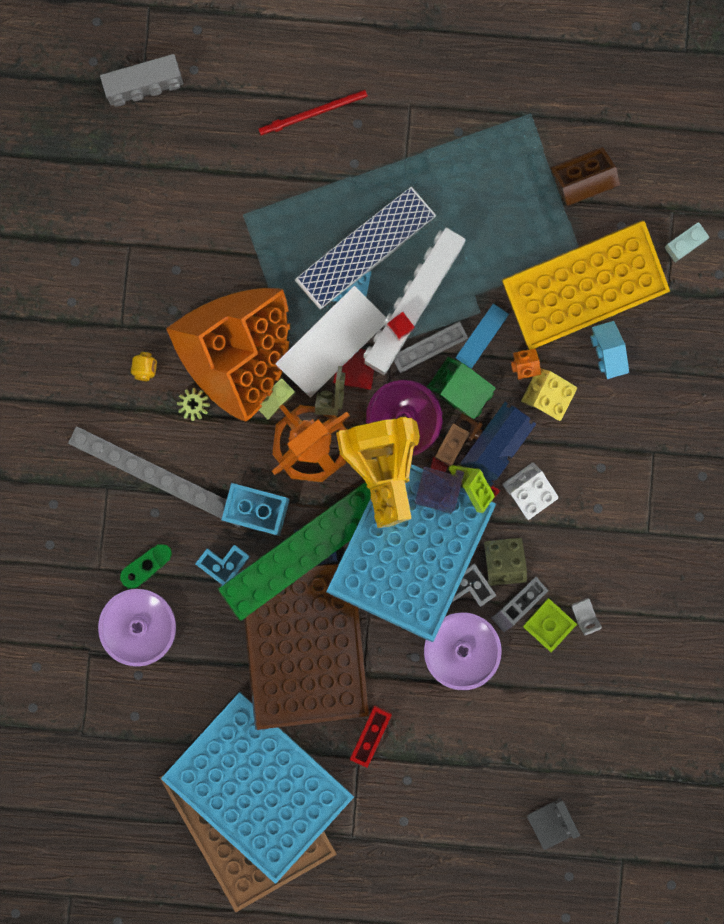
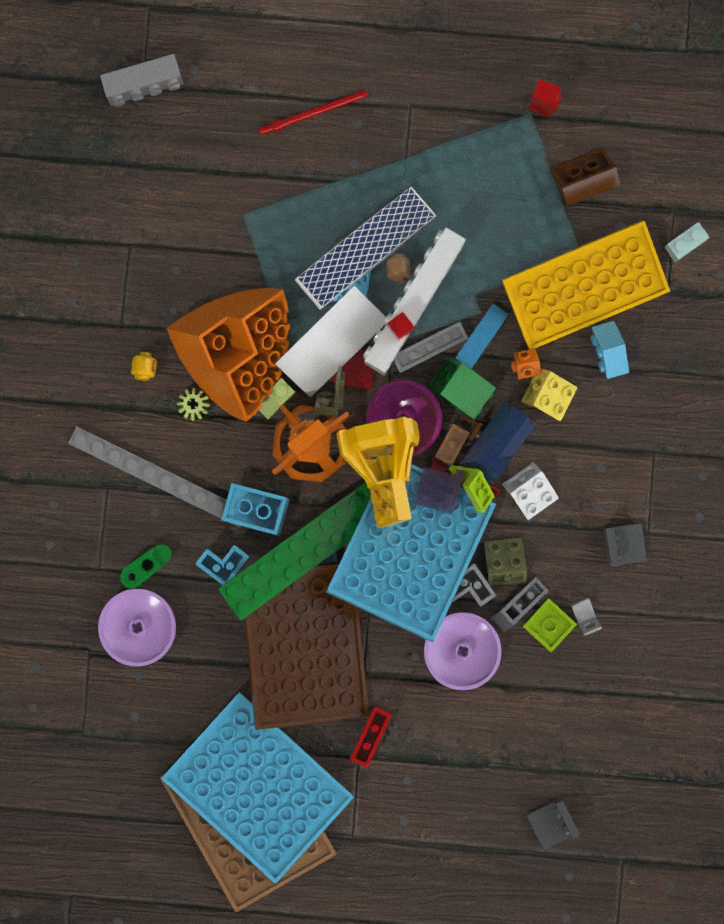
(398, 268): none -> medium nougat head
(545, 98): none -> red brick
(625, 545): none -> dark grey bracket

